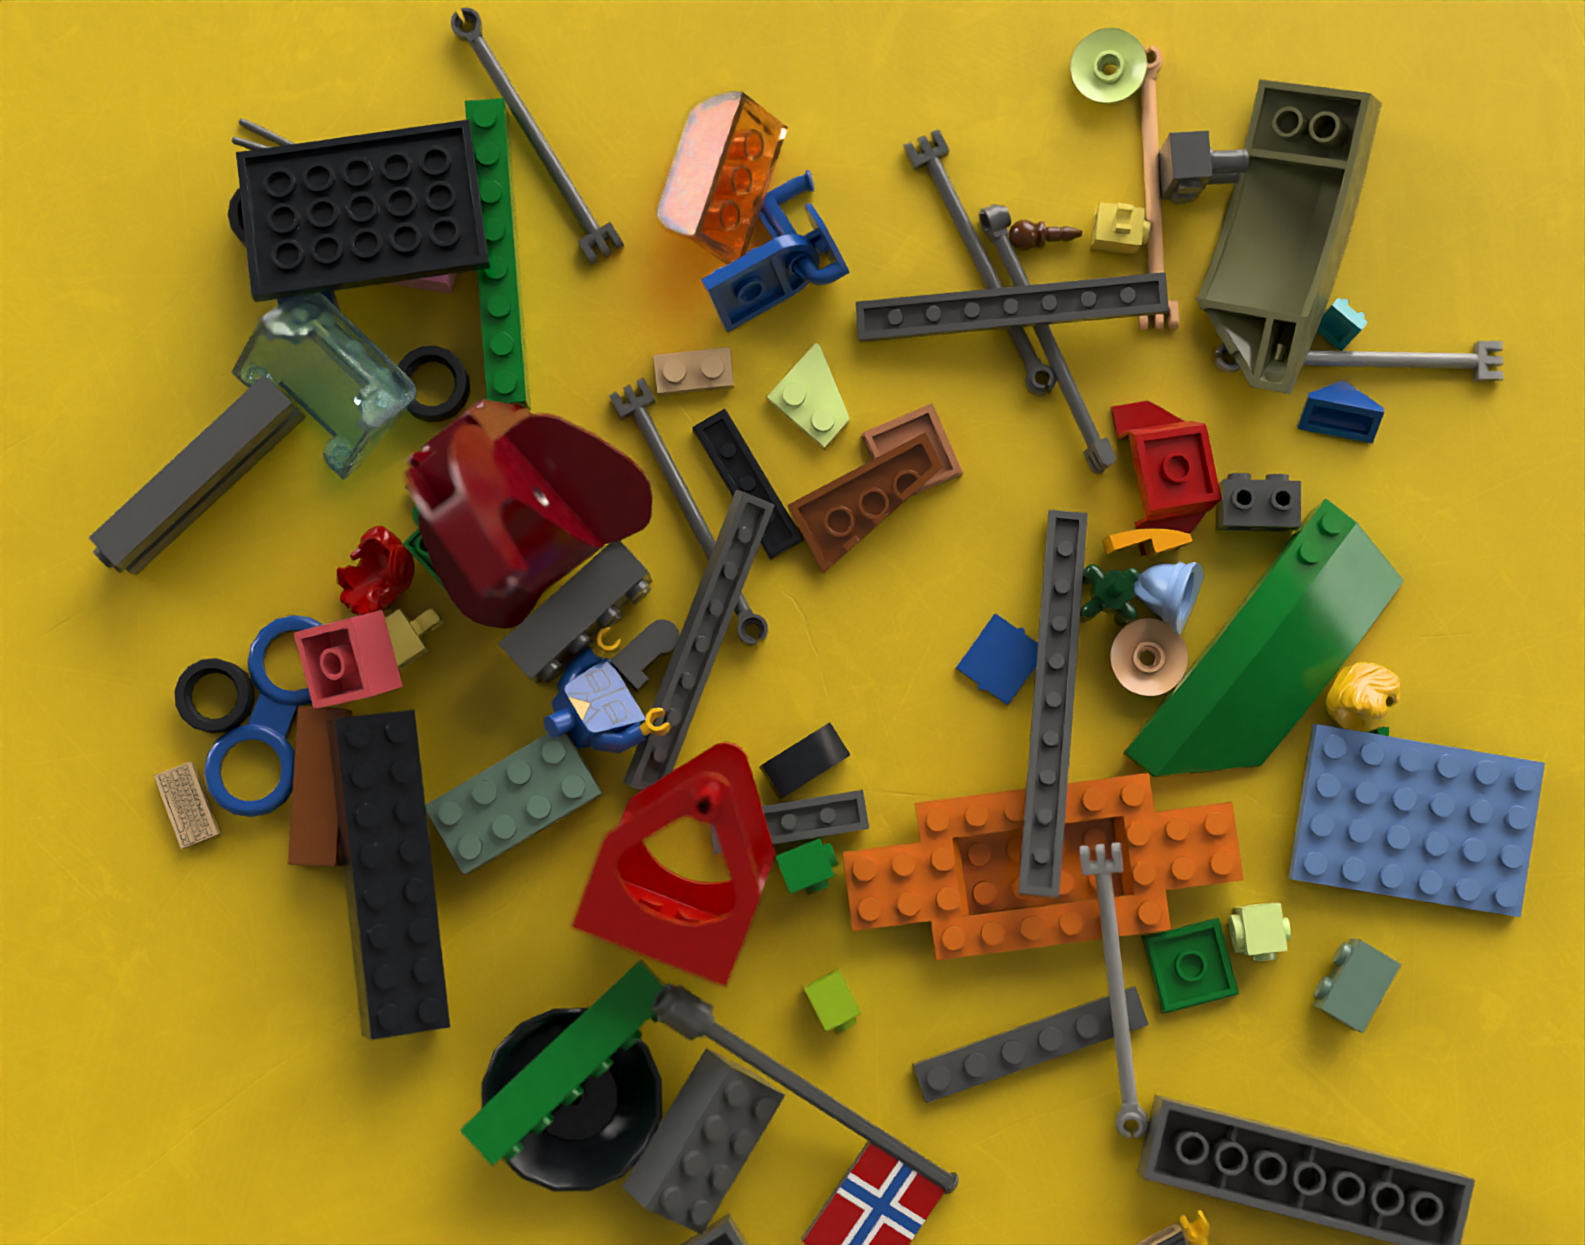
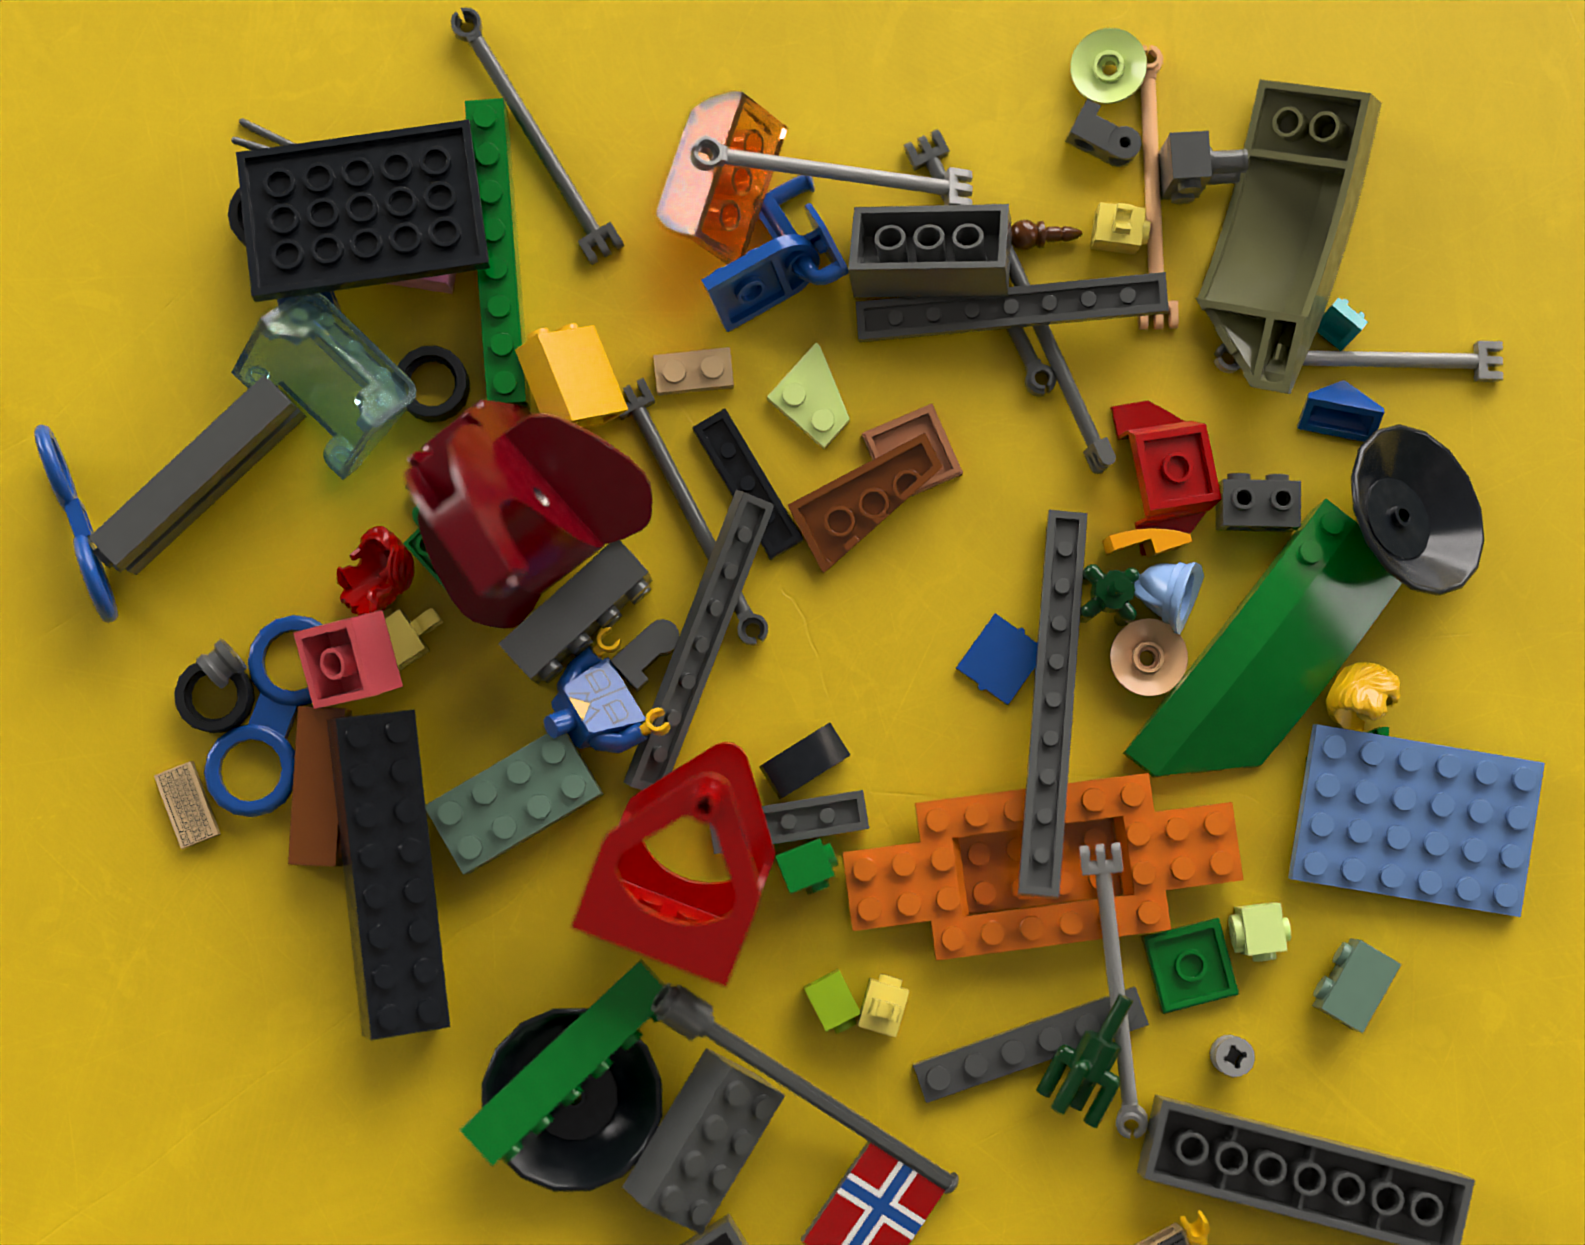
(65, 492): none -> blue bar
(221, 663): none -> dark grey wheel
(571, 375): none -> yellow brick
(721, 155): none -> light grey hinge
(883, 1005): none -> light yellow brick
(930, 251): none -> dark grey brick
(1089, 1066): none -> dark green plant
(1102, 138): none -> dark grey leg
(1224, 1056): none -> light grey wheel
(1417, 510): none -> black dish

